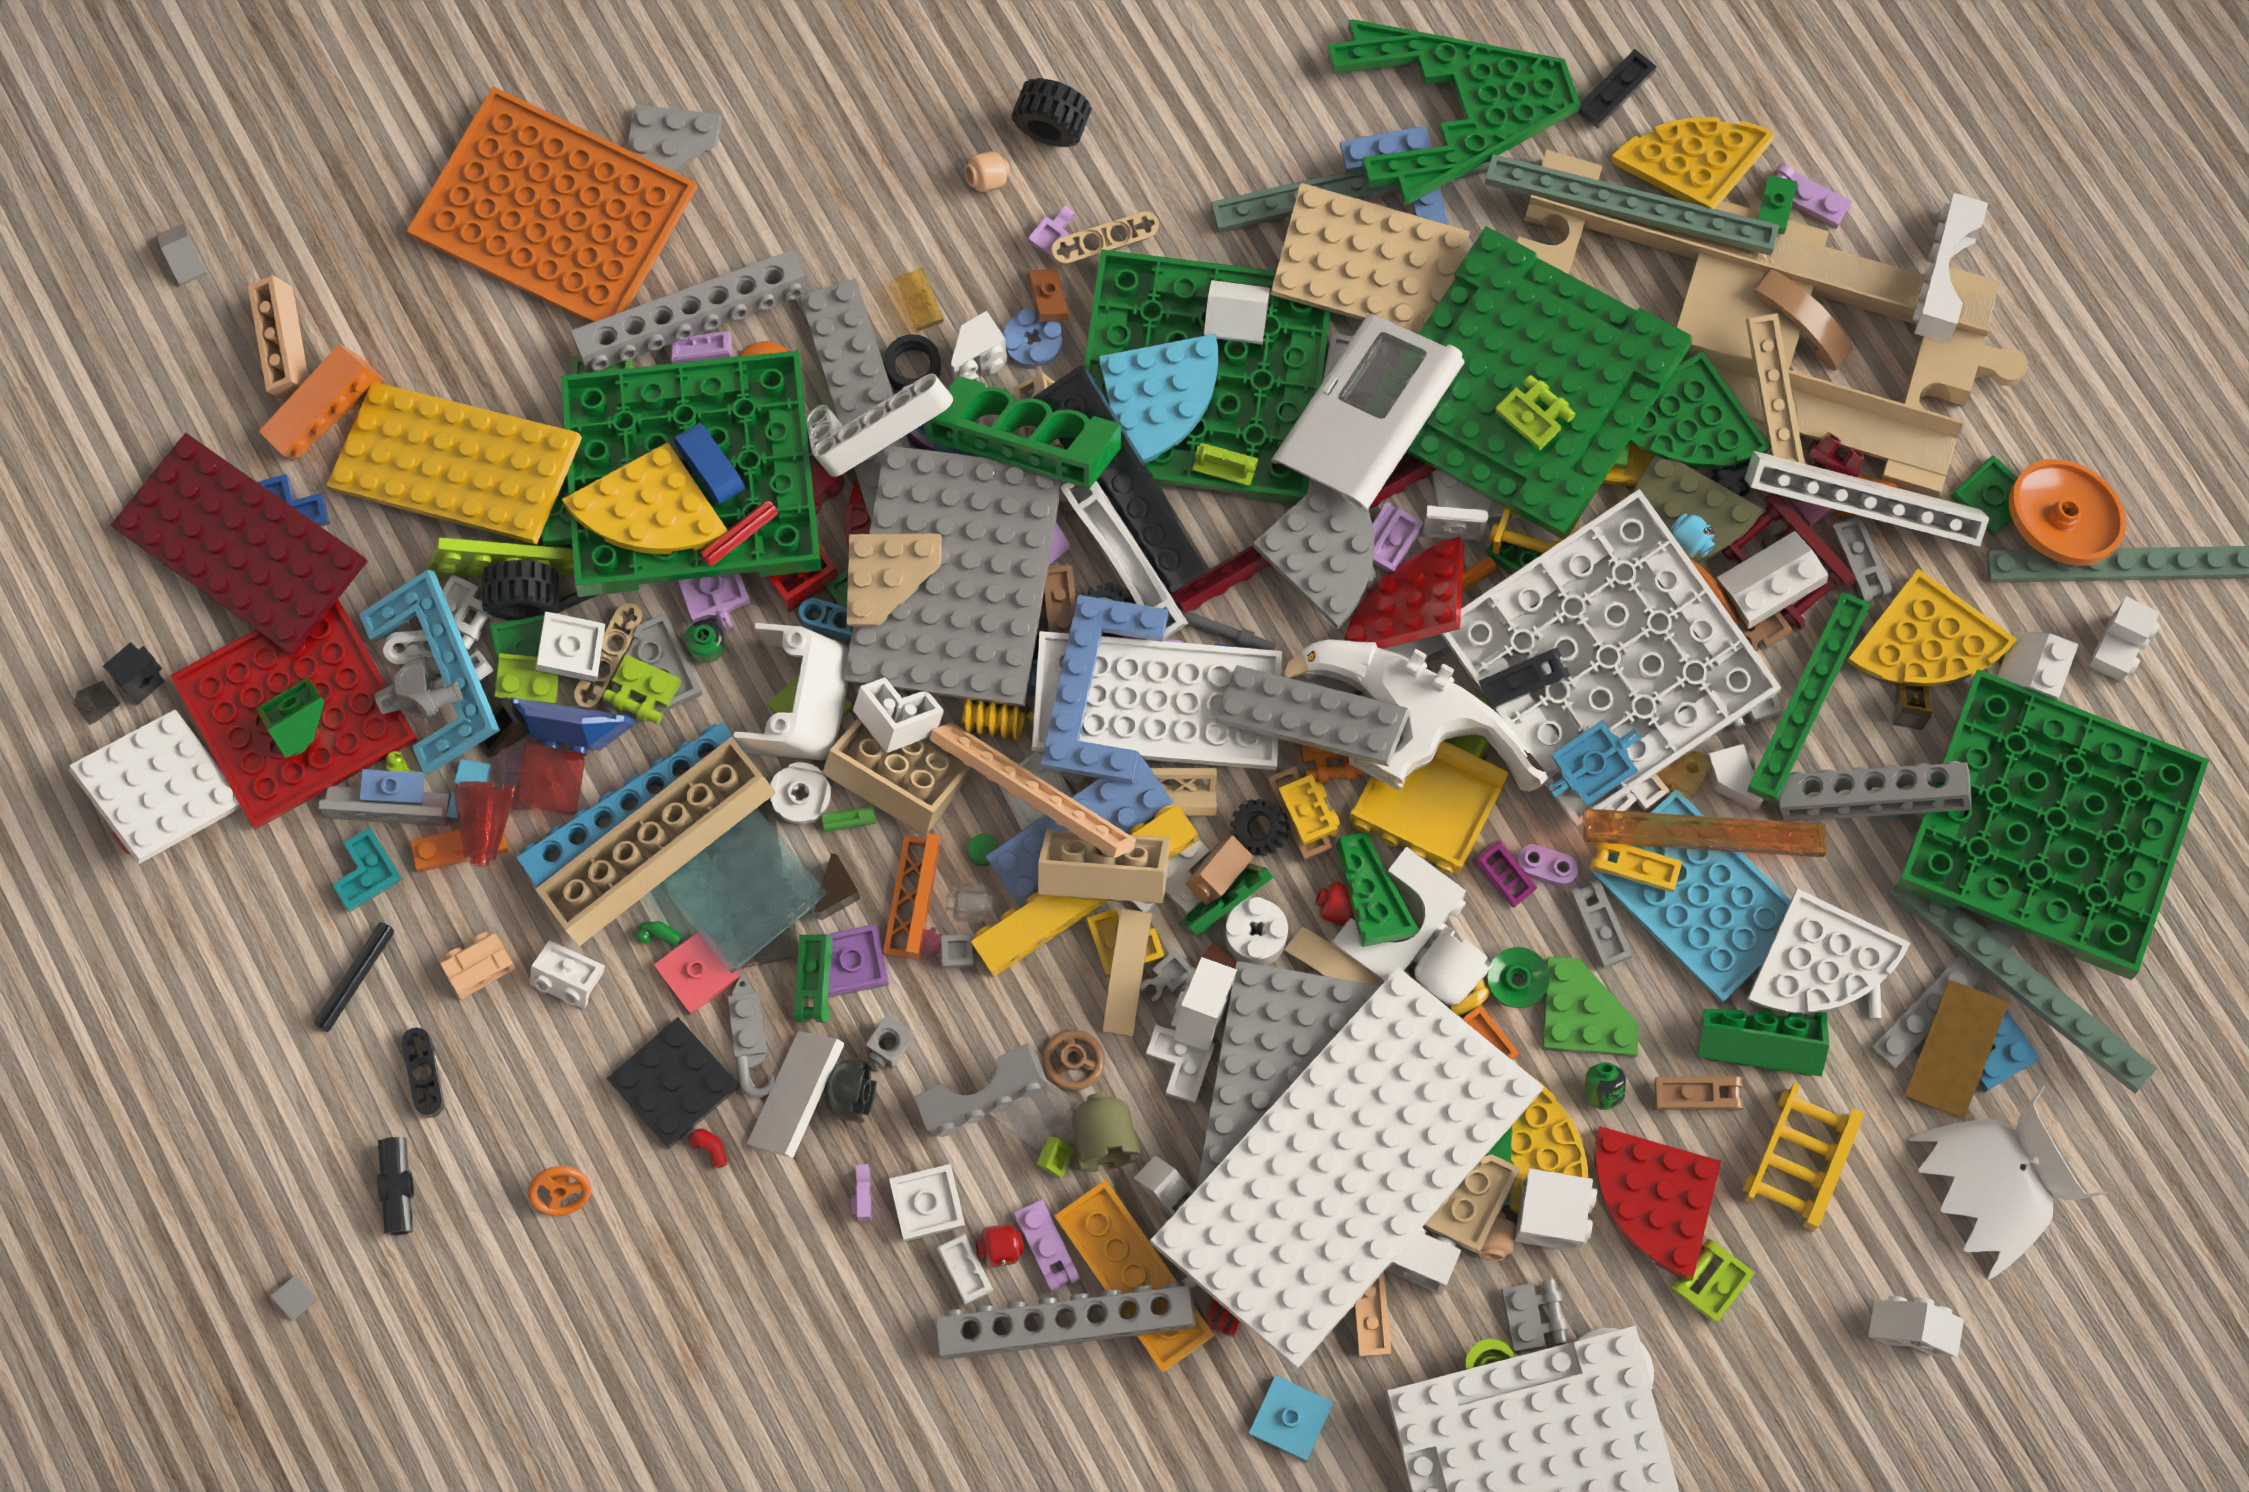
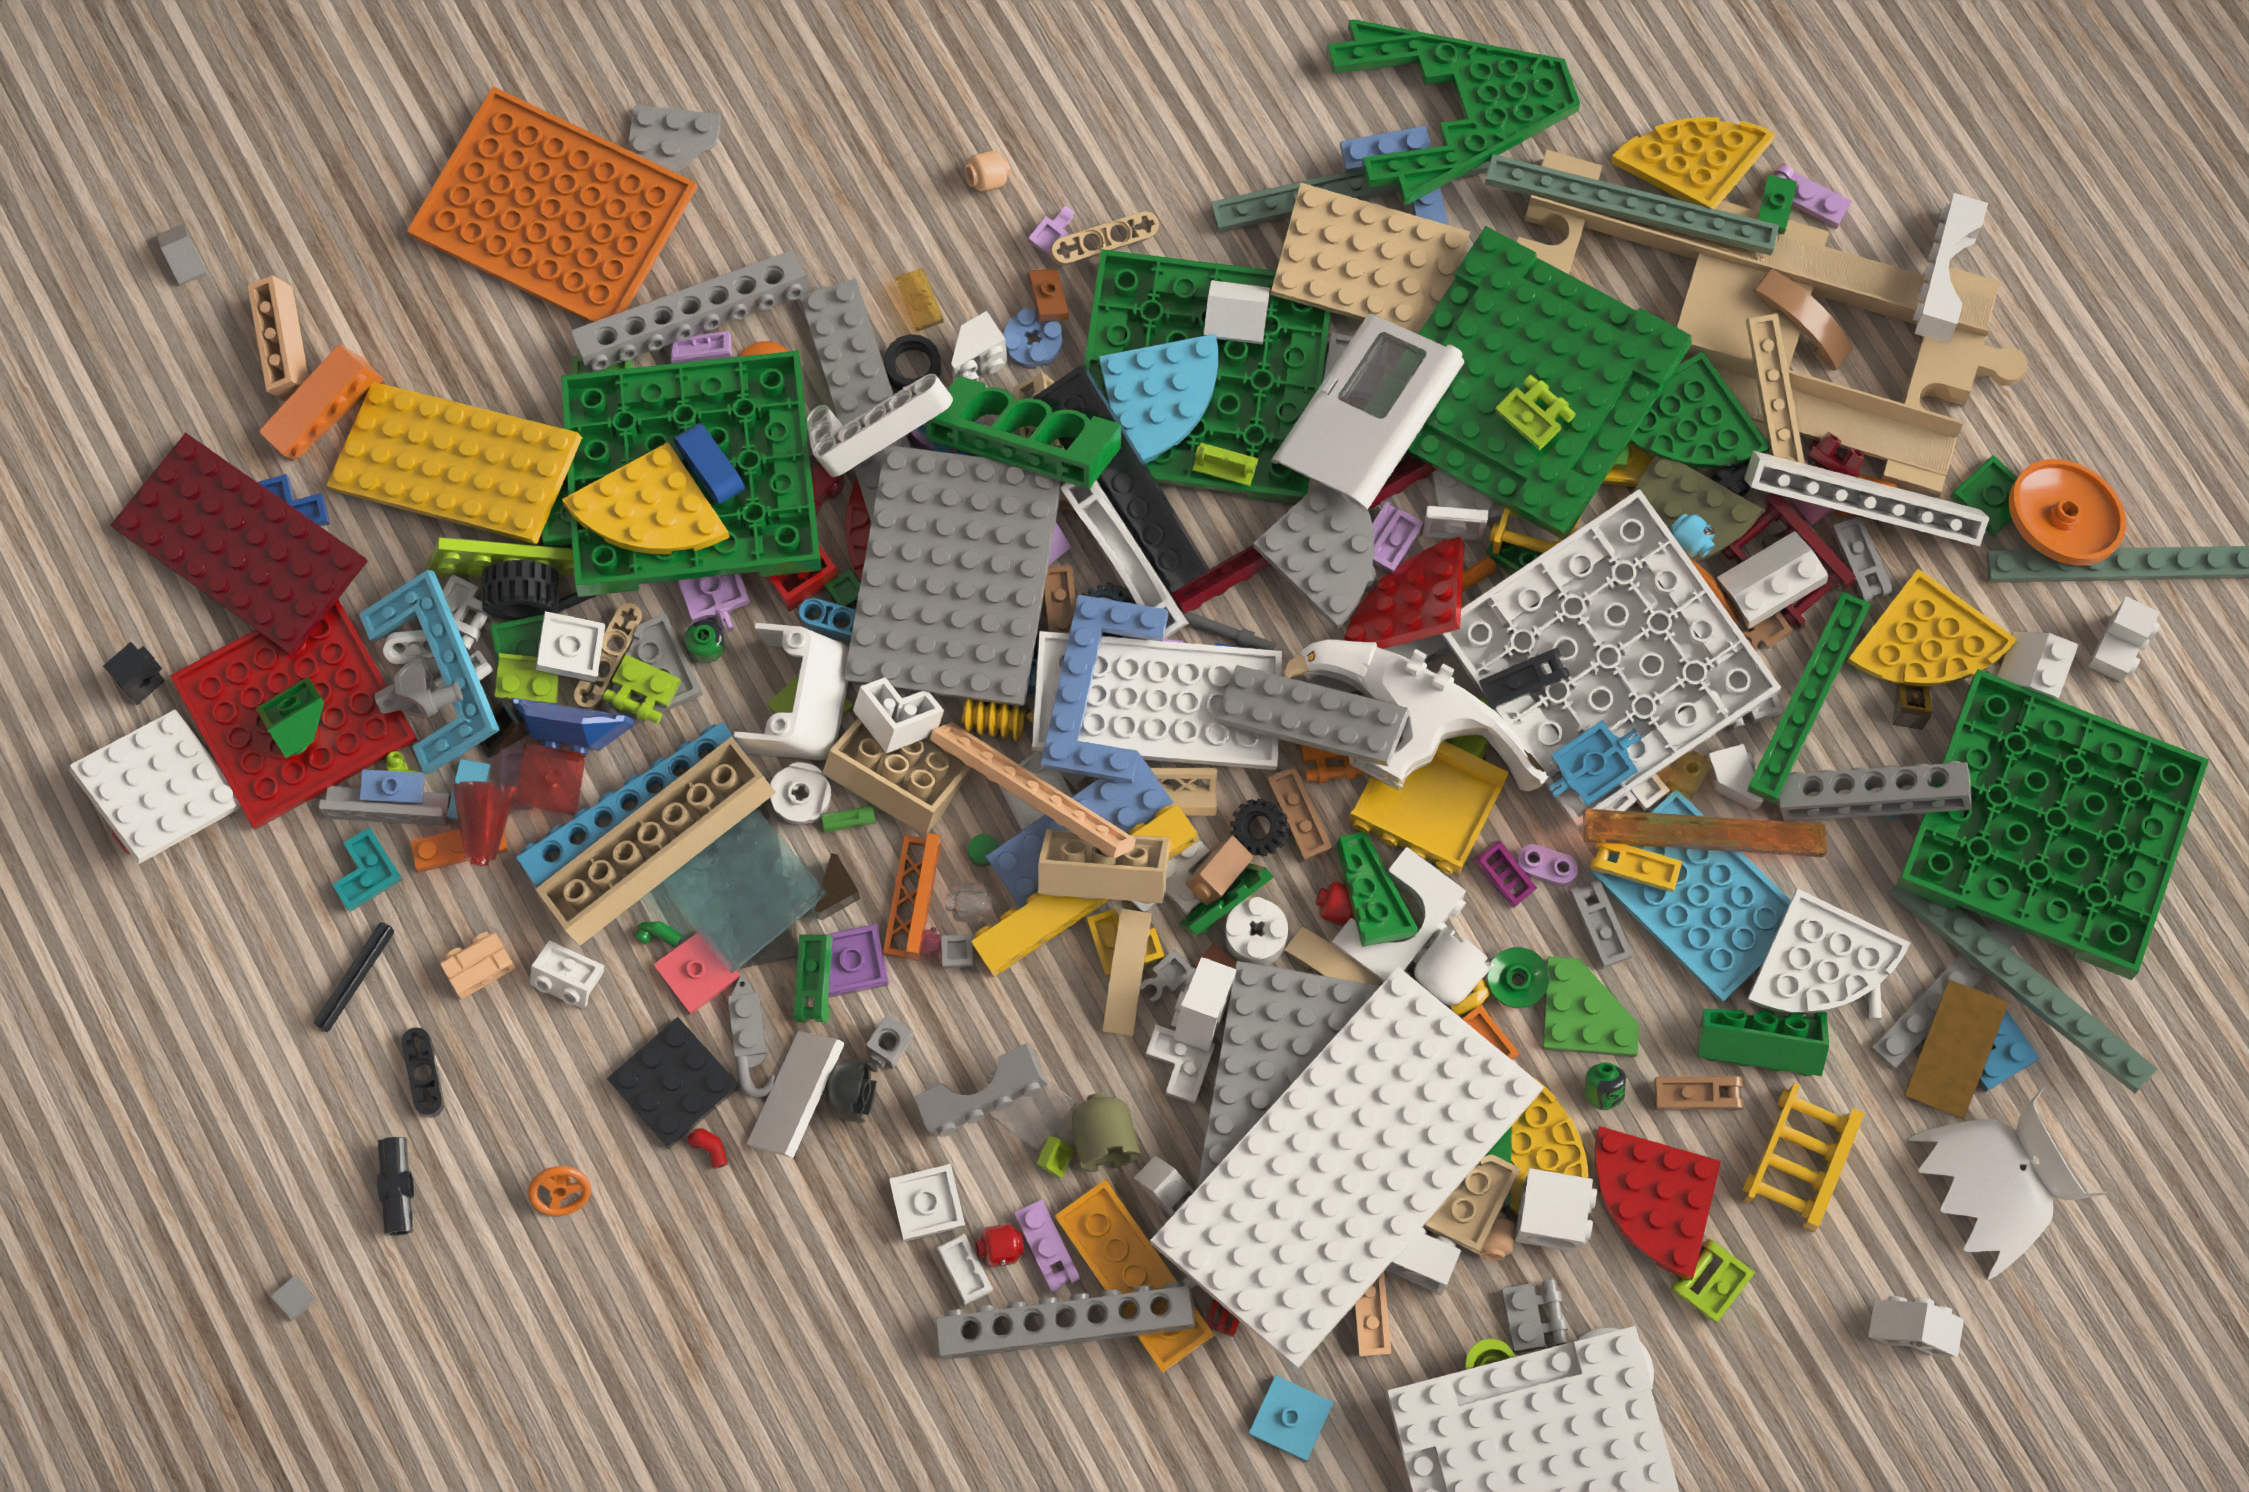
(95, 702): clear smoke slope -> none
(738, 533): axle -> none
(862, 1201): lavender plate -> none
(887, 572): tan plate -> none
(1051, 112): black tyre -> none
(1073, 1049): medium nougat piece -> none
(1308, 809): yellow bracket -> none
(1616, 88): black plate -> none

